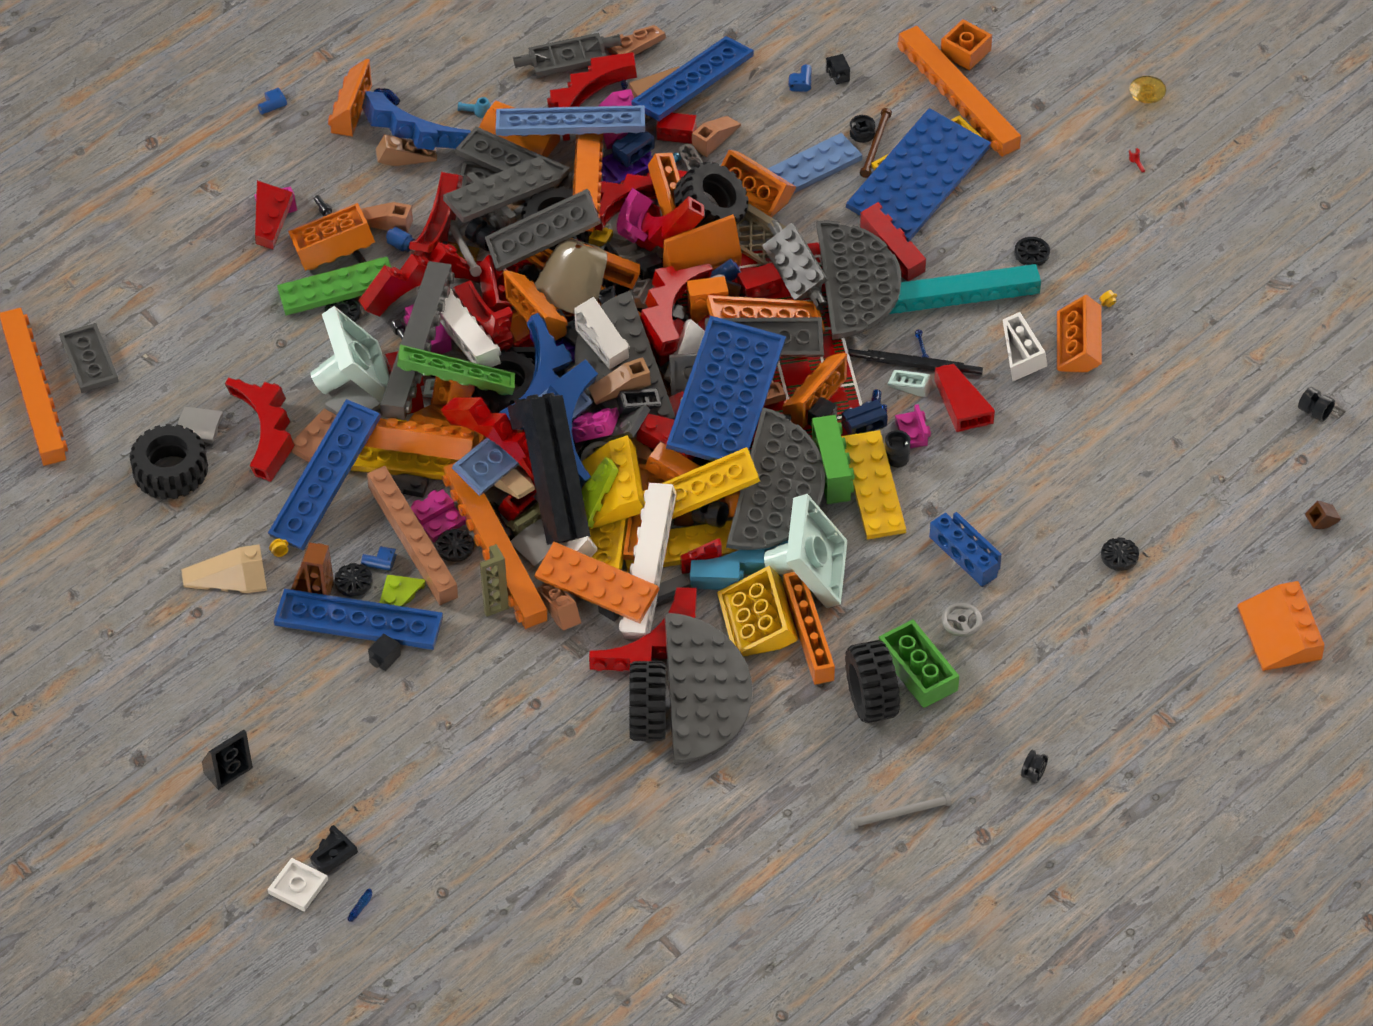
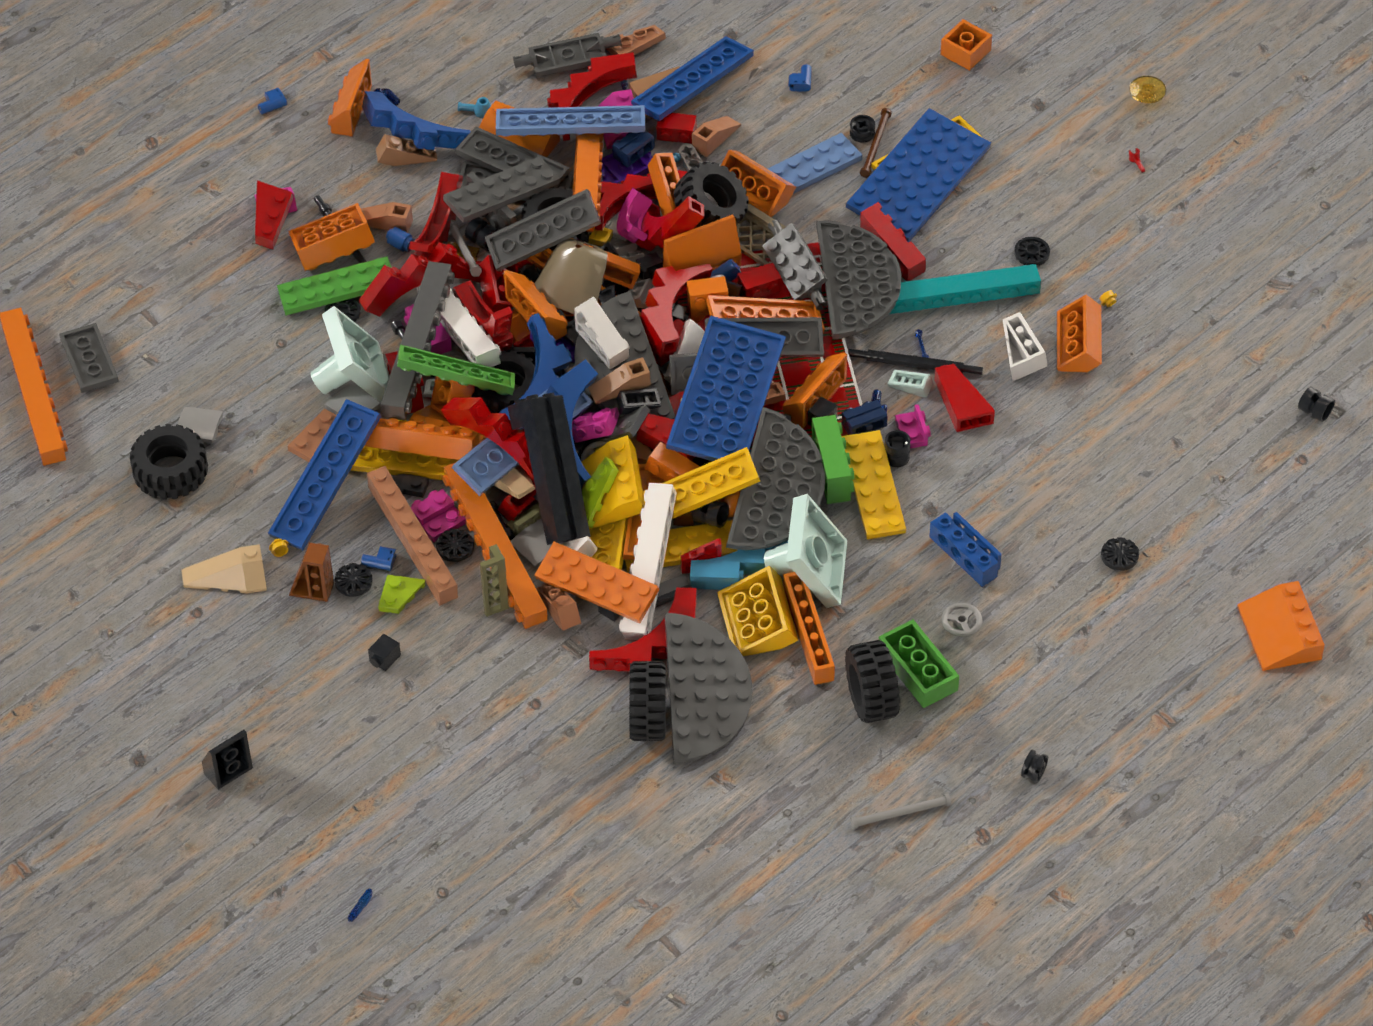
(274, 441): red arch -> none
(297, 884): white plate -> none
(333, 851): black wing -> none
(358, 618): blue plate -> none
(838, 68): black brick -> none
(959, 91): orange brick -> none
(1322, 515): reddish brown brick -> none

